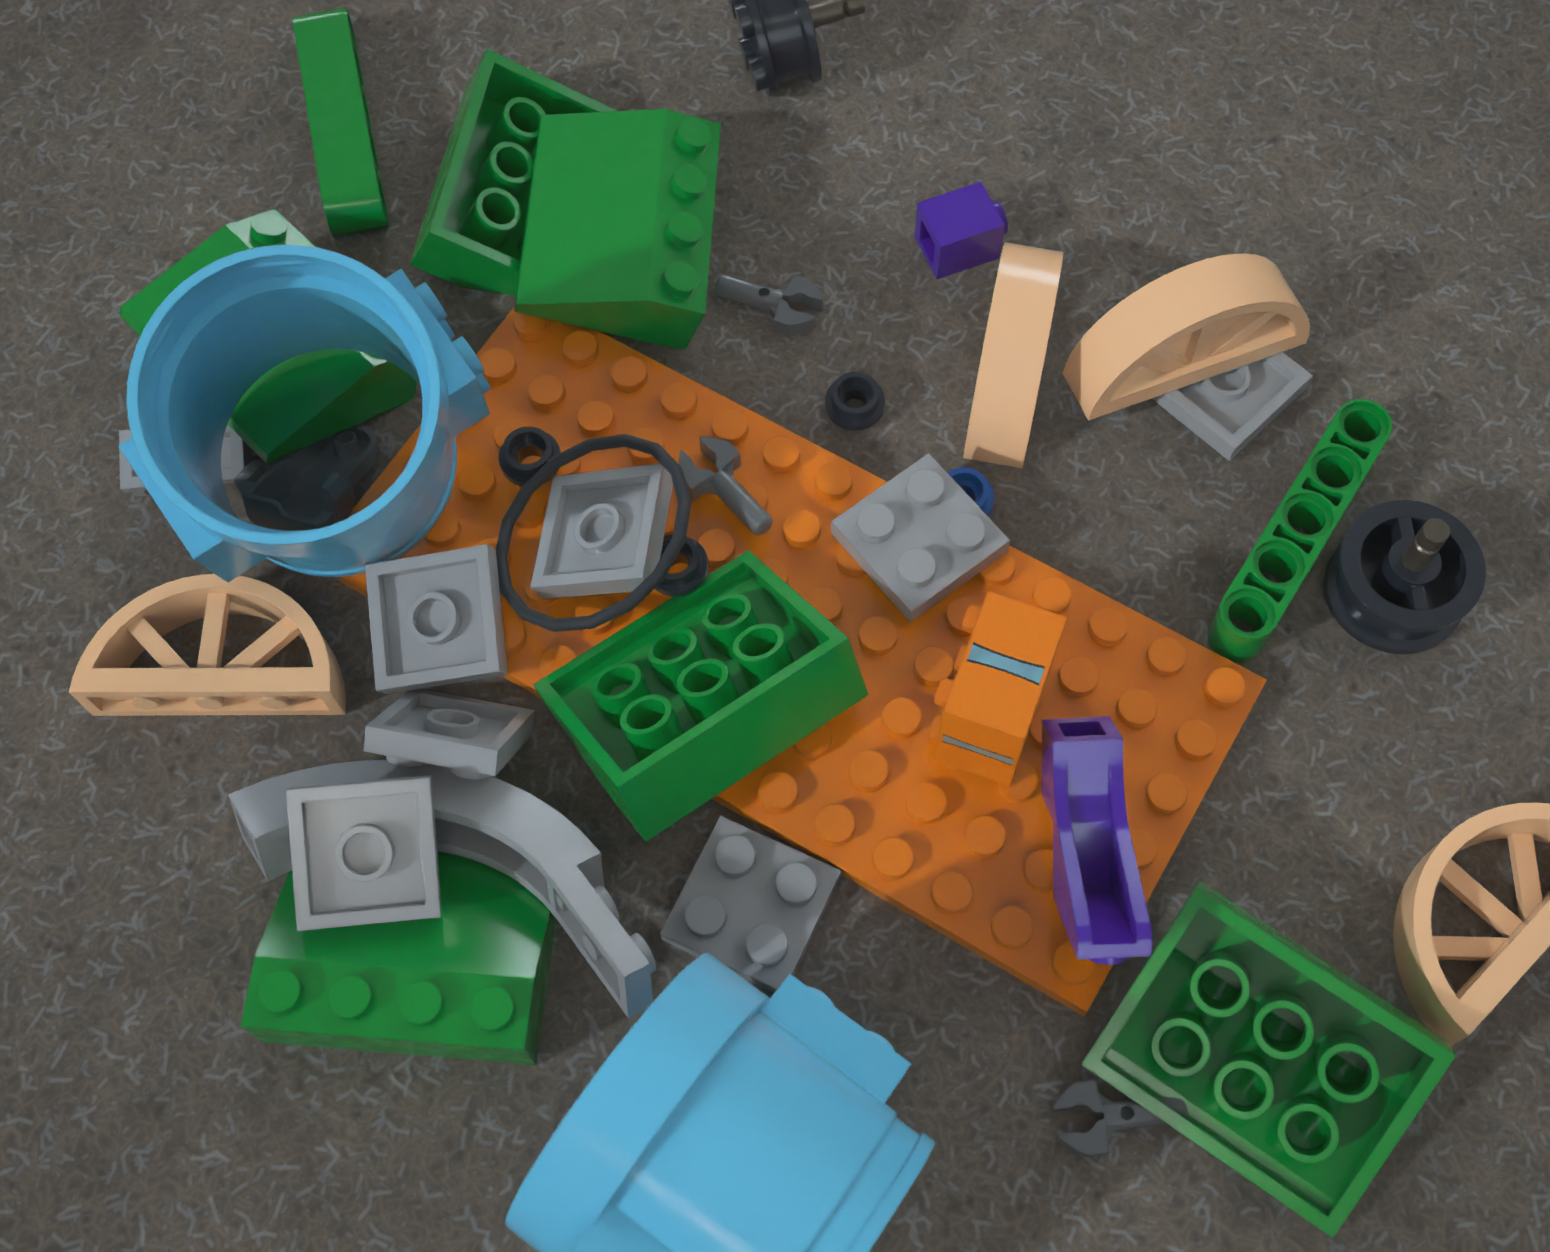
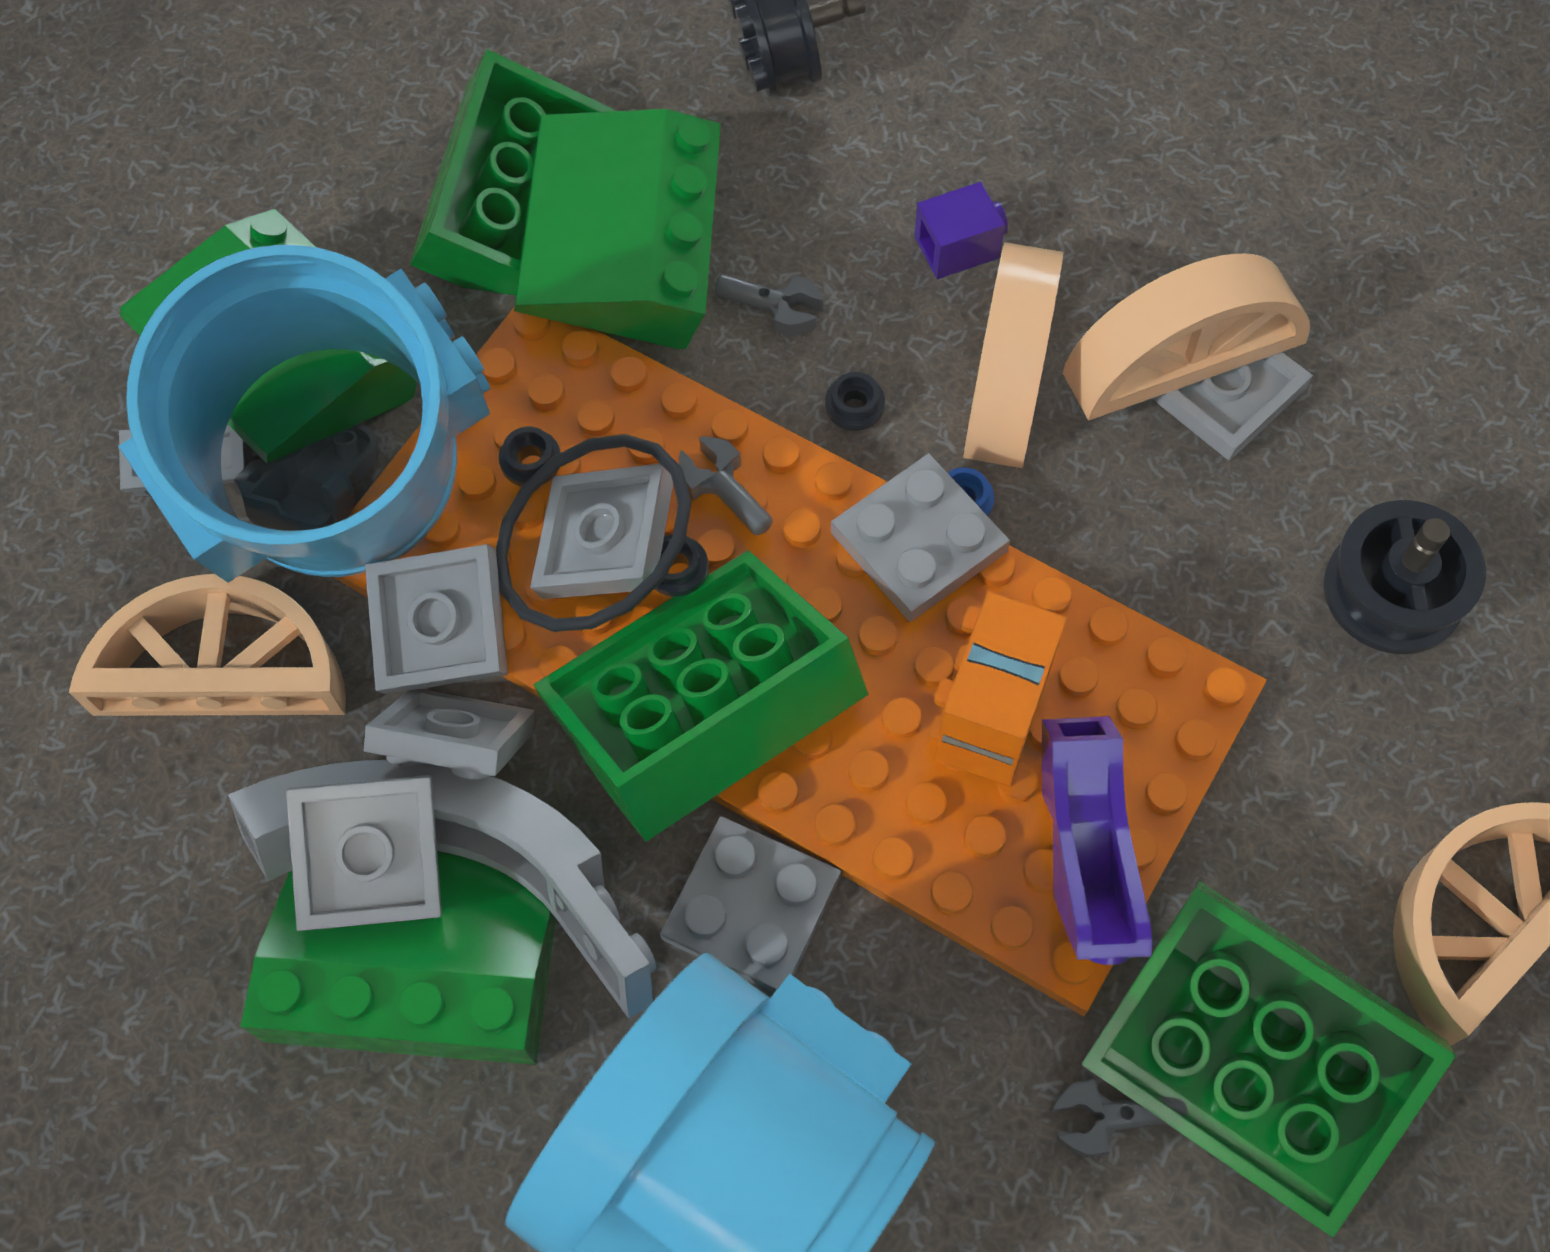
(339, 122): green beam -> none
(1307, 505): green beam -> none

